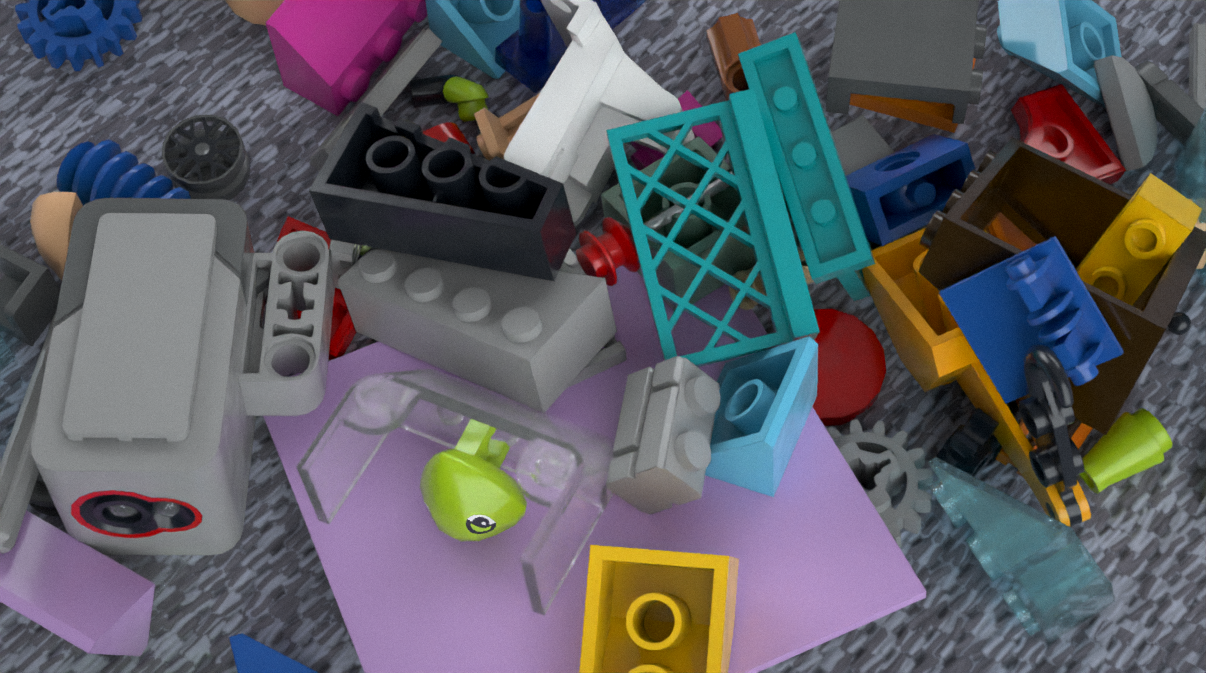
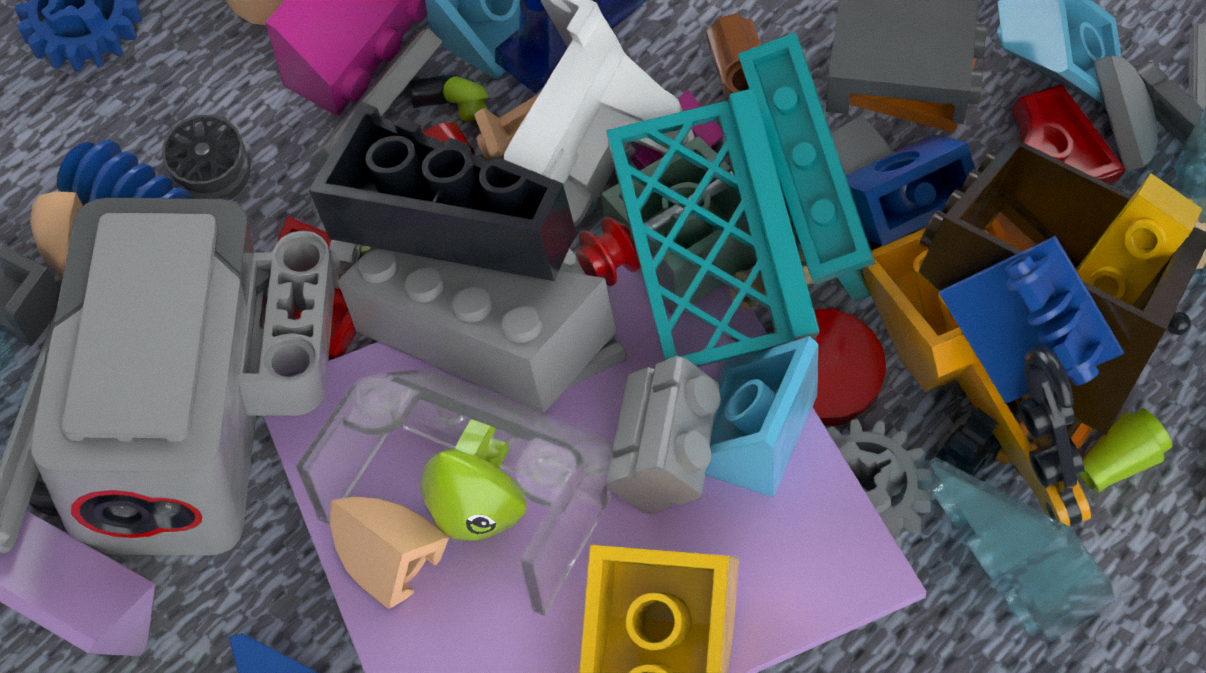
(383, 545): none -> light nougat brick

